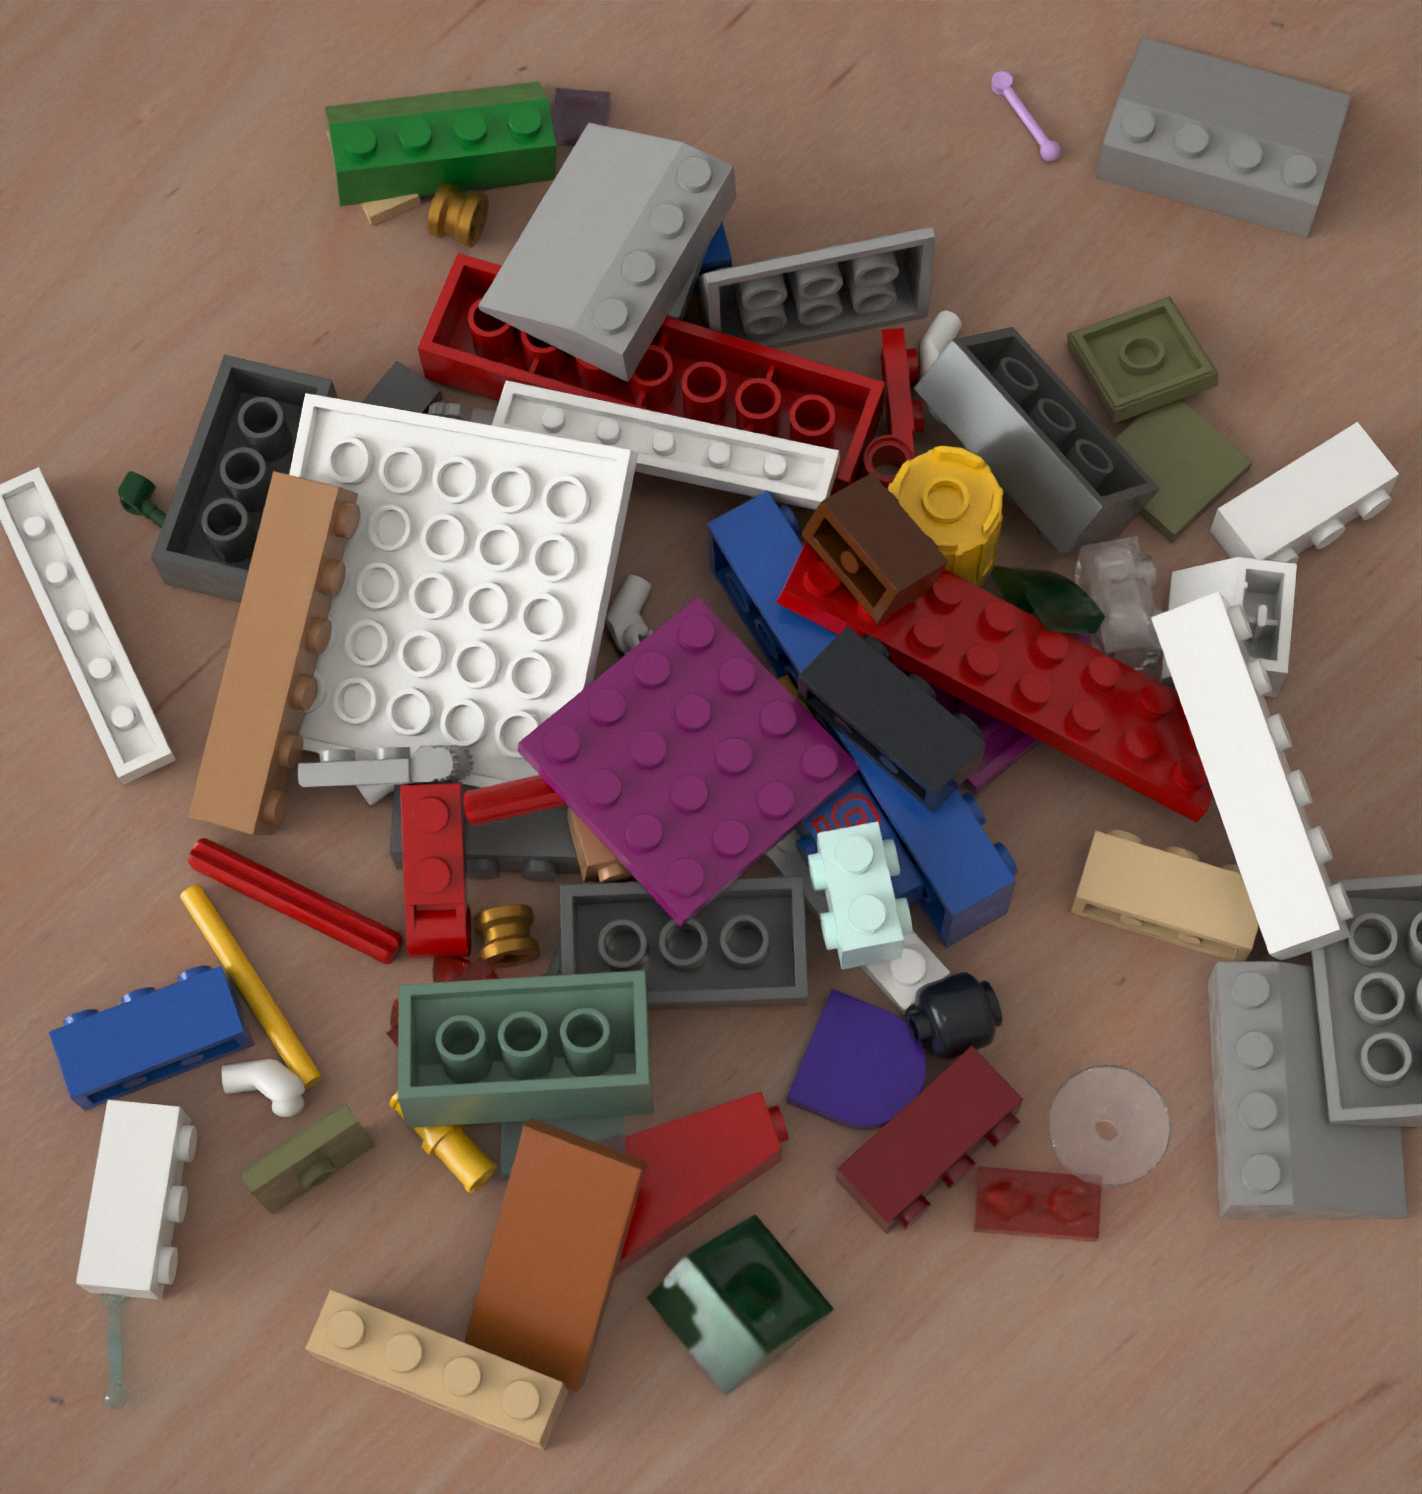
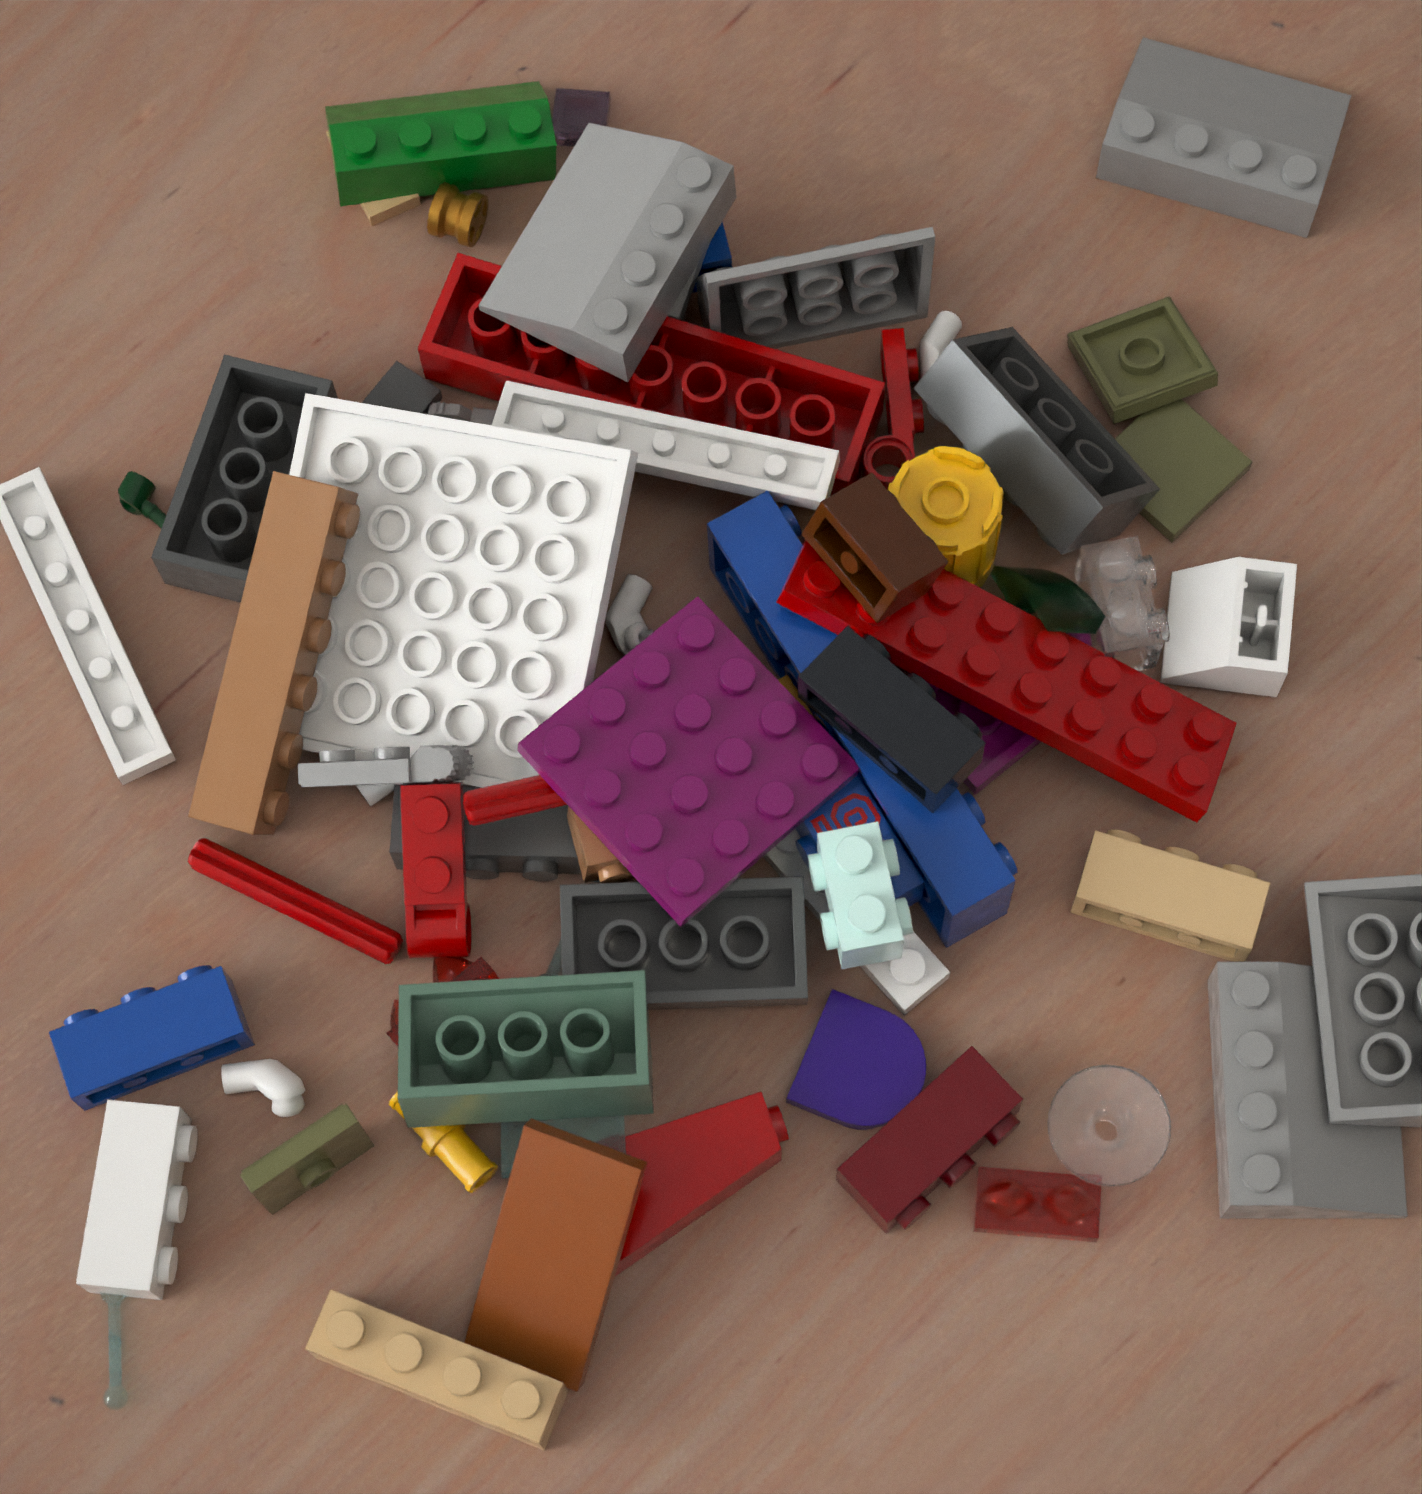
(250, 985): yellow bar -> none
(507, 935): pearl gold wheel -> none
(739, 1303): clear green slope -> none
(954, 1015): black head -> none
(1002, 85): lavender hinge -> none
(1251, 776): white brick -> none
(1308, 500): white brick -> none

